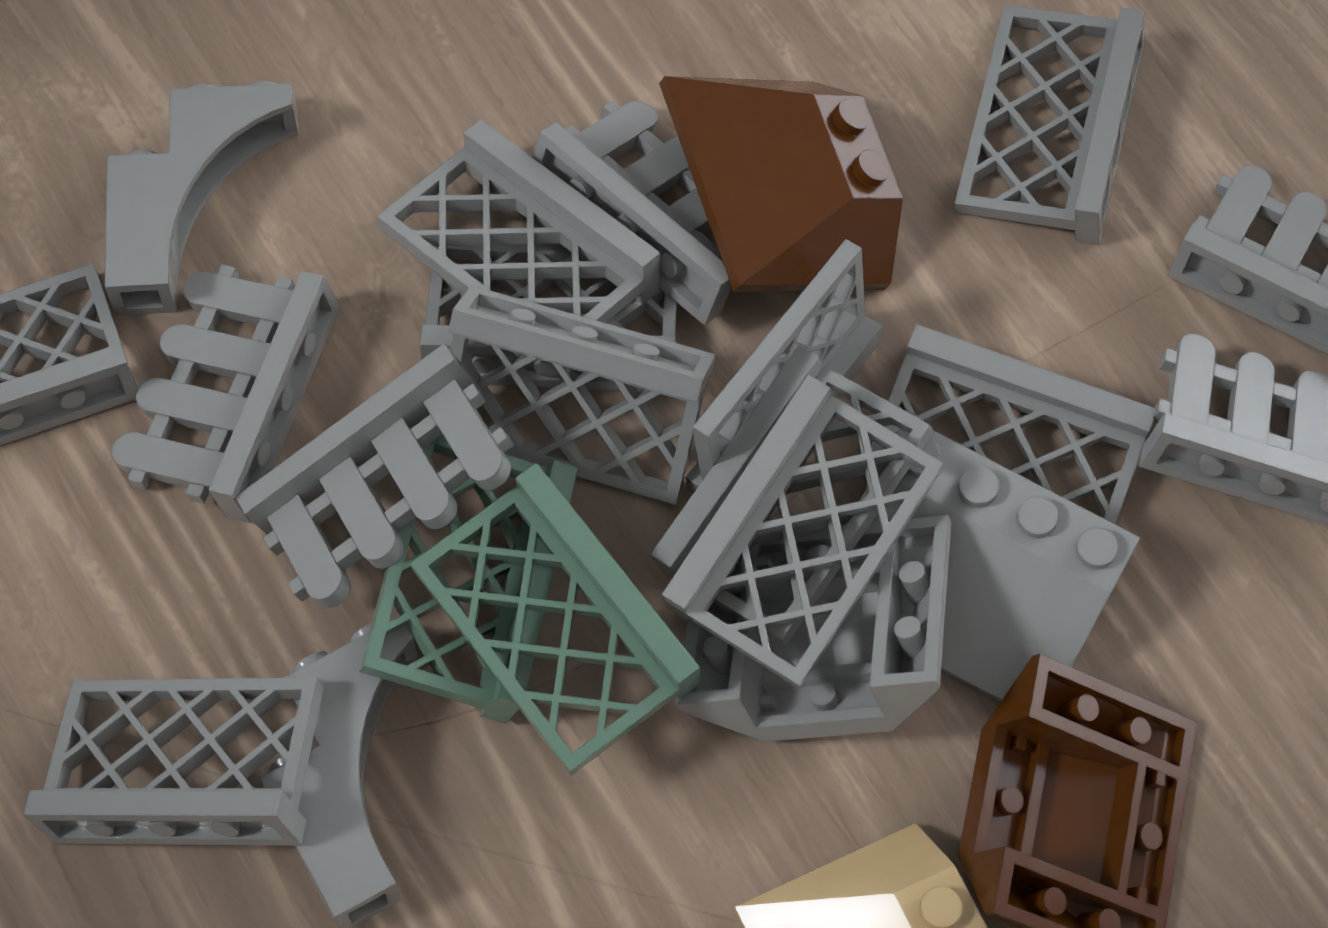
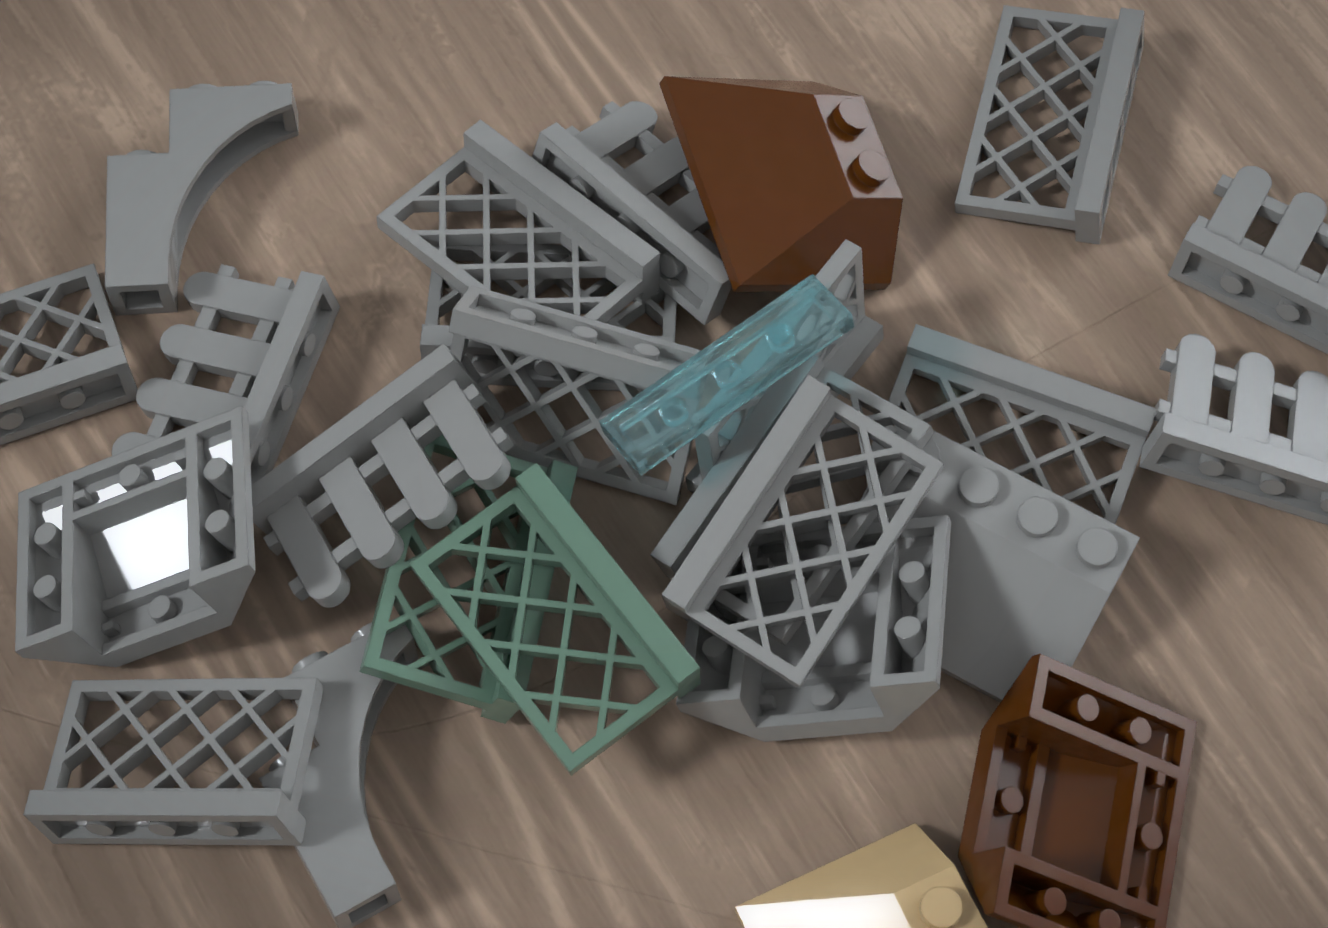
(137, 548): none -> light grey slope
(726, 374): none -> clear light blue tile

